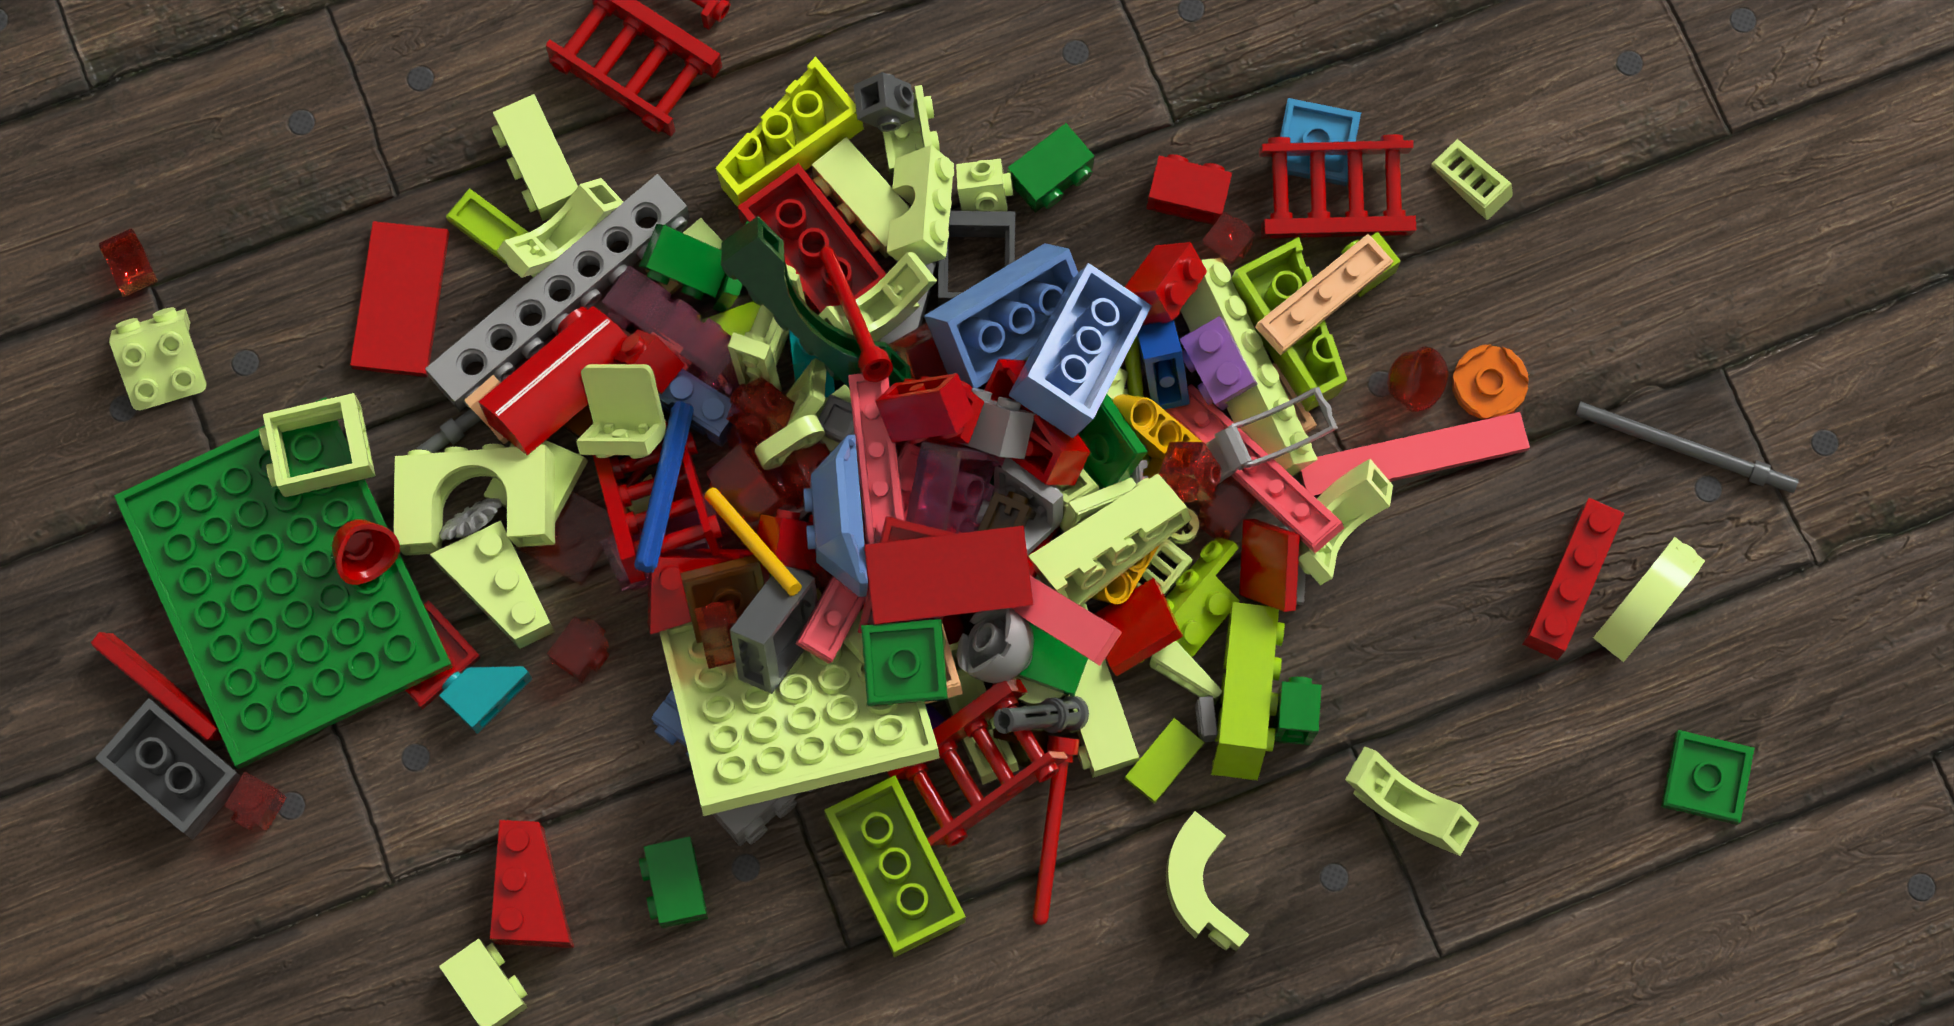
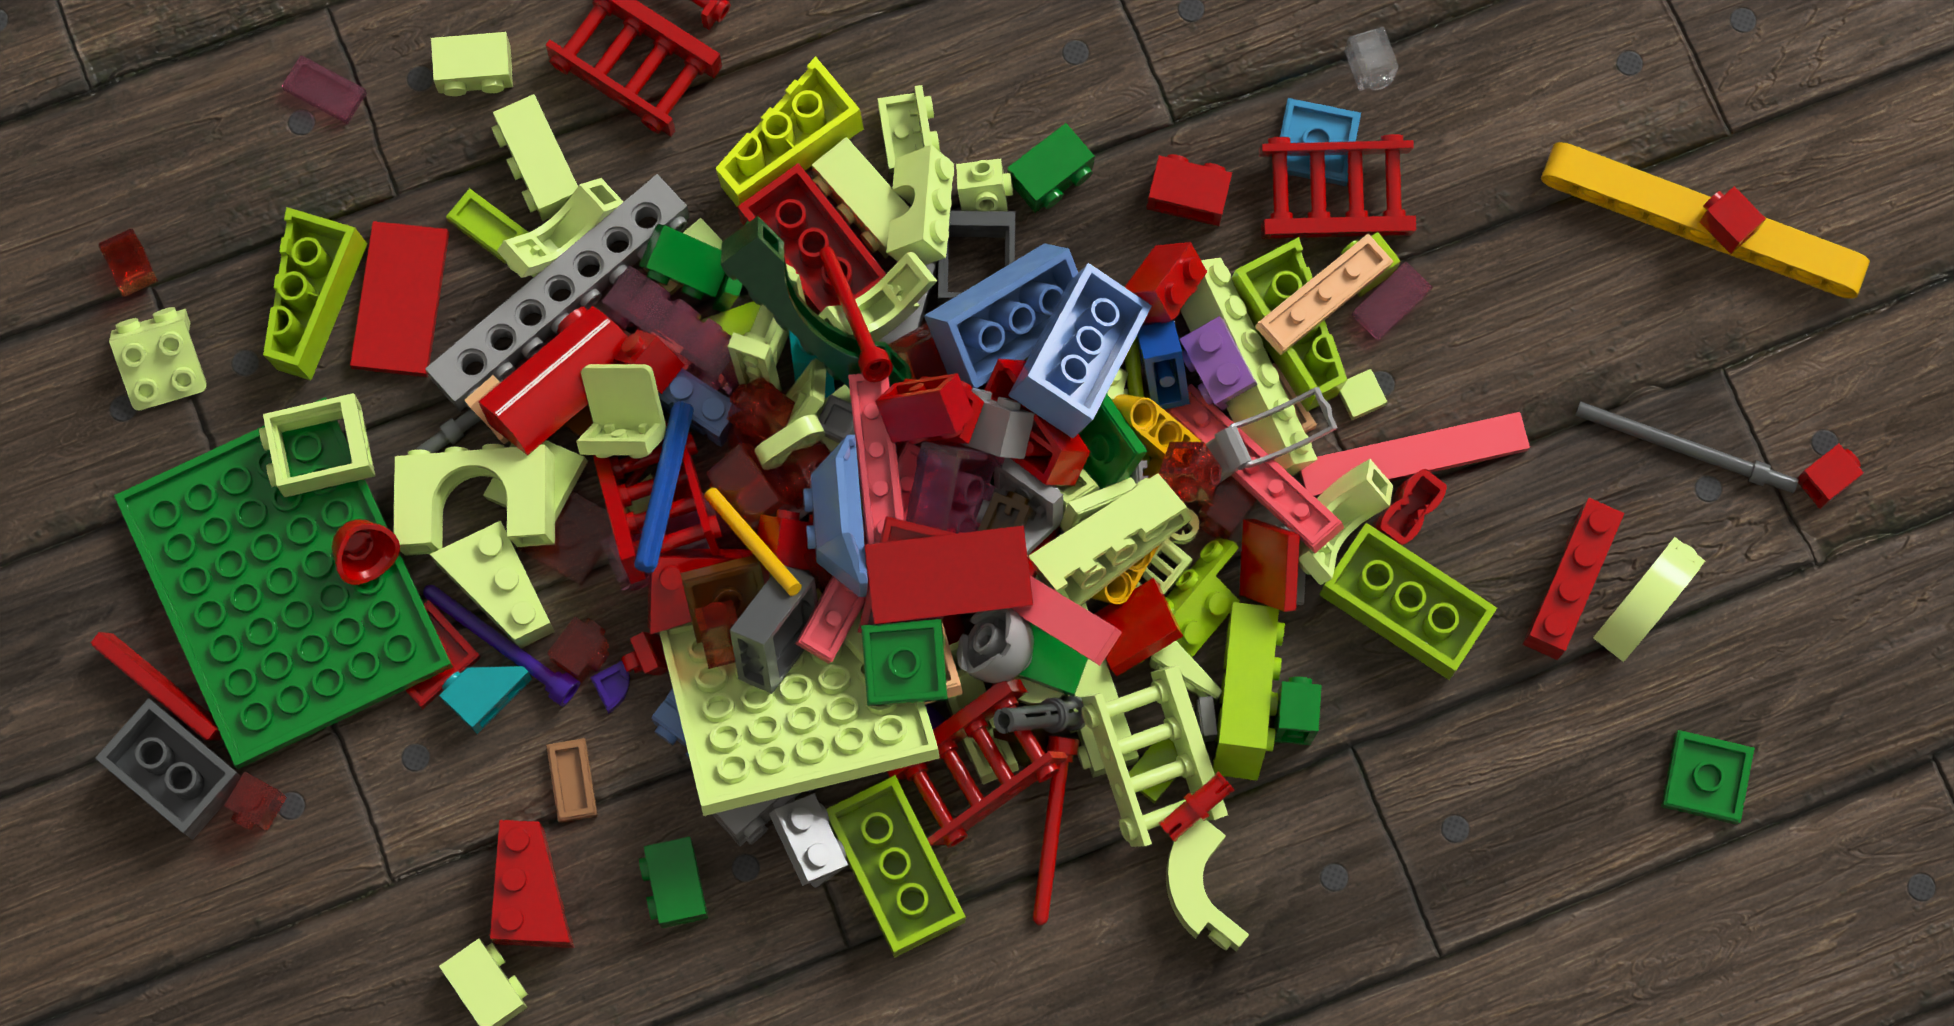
(310, 289): none -> lime wedge
(324, 89): none -> clear pink tile
(471, 519): light grey gear -> none
(472, 63): none -> yellowish green brick
(558, 685): none -> dark purple piece
(572, 780): none -> medium nougat tile
(612, 685): none -> dark purple tile
(647, 656): none -> red tile
(809, 840): none -> light grey bracket
(884, 102): dark grey brick -> none
(1179, 726): none -> yellowish green fence
(1196, 806): none -> red pin
(1229, 238): clear red bracket -> none
(1362, 395): none -> yellowish green tile
(1371, 59): none -> clear brick
(1392, 301): none -> clear pink tile
(1408, 601): none -> lime brick
(1409, 805): yellowish green arch -> none
(1410, 504): none -> red brick
(1418, 378): clear red helmet -> none
(1490, 382): orange tile -> none
(1498, 185): yellowish green slope -> none
(1681, 209): none -> yellow beam
(1731, 219): none -> red brick
(1830, 475): none -> red brick

